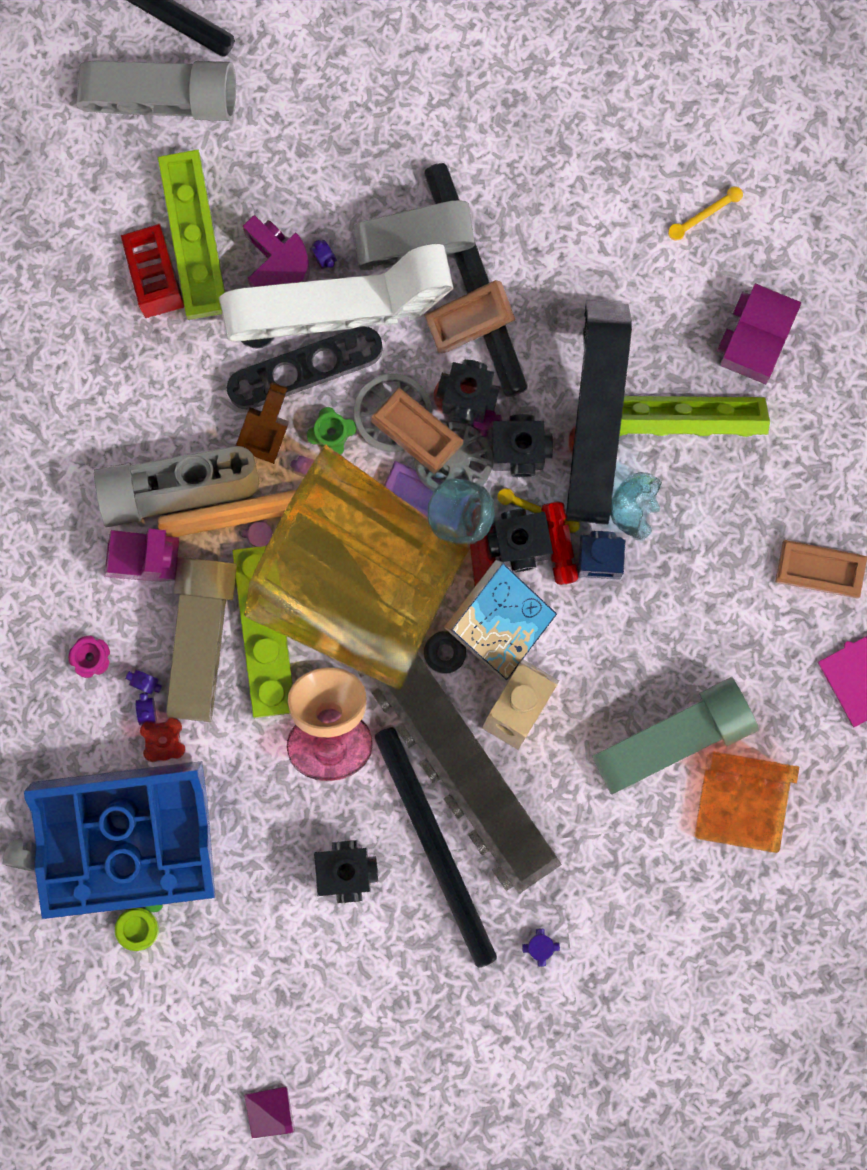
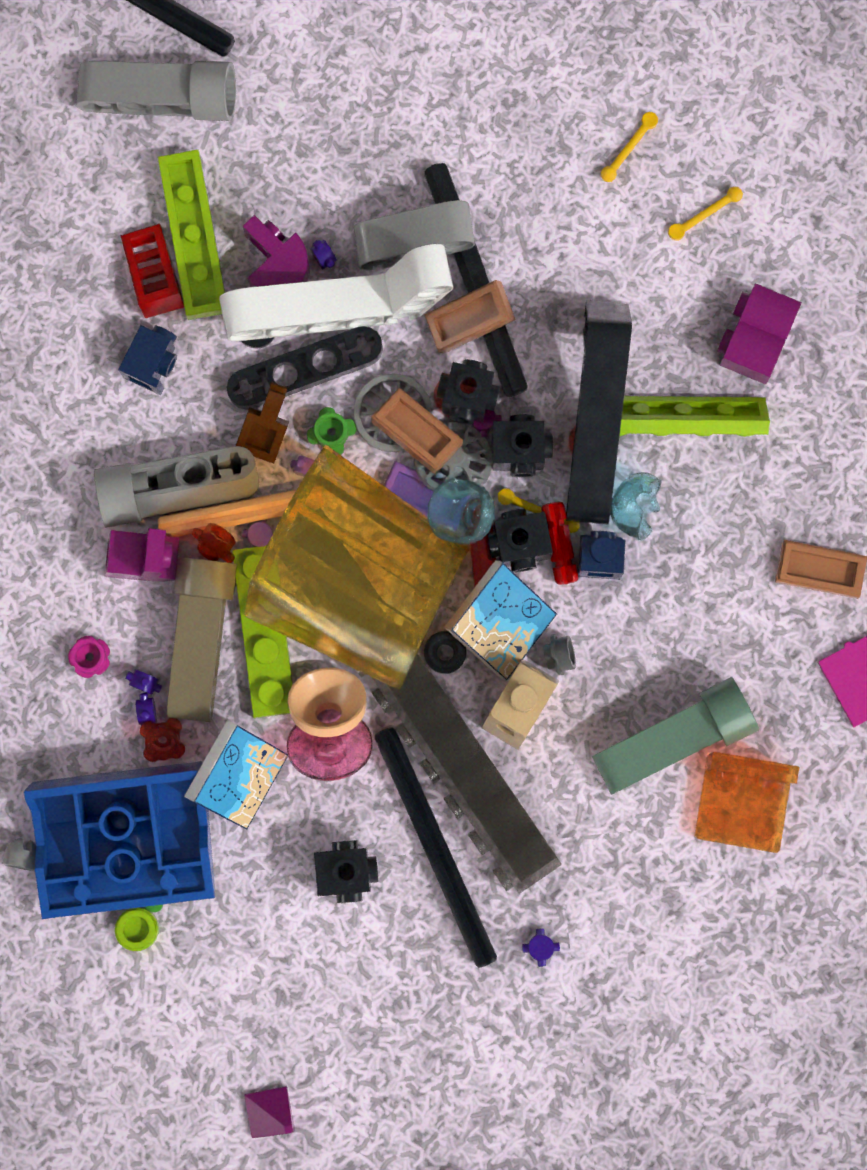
(149, 358): none -> dark blue brick
(215, 543): none -> clear red plate
(236, 775): none -> tile
(560, 654): none -> dark grey plate
(648, 121): none -> yellow hinge

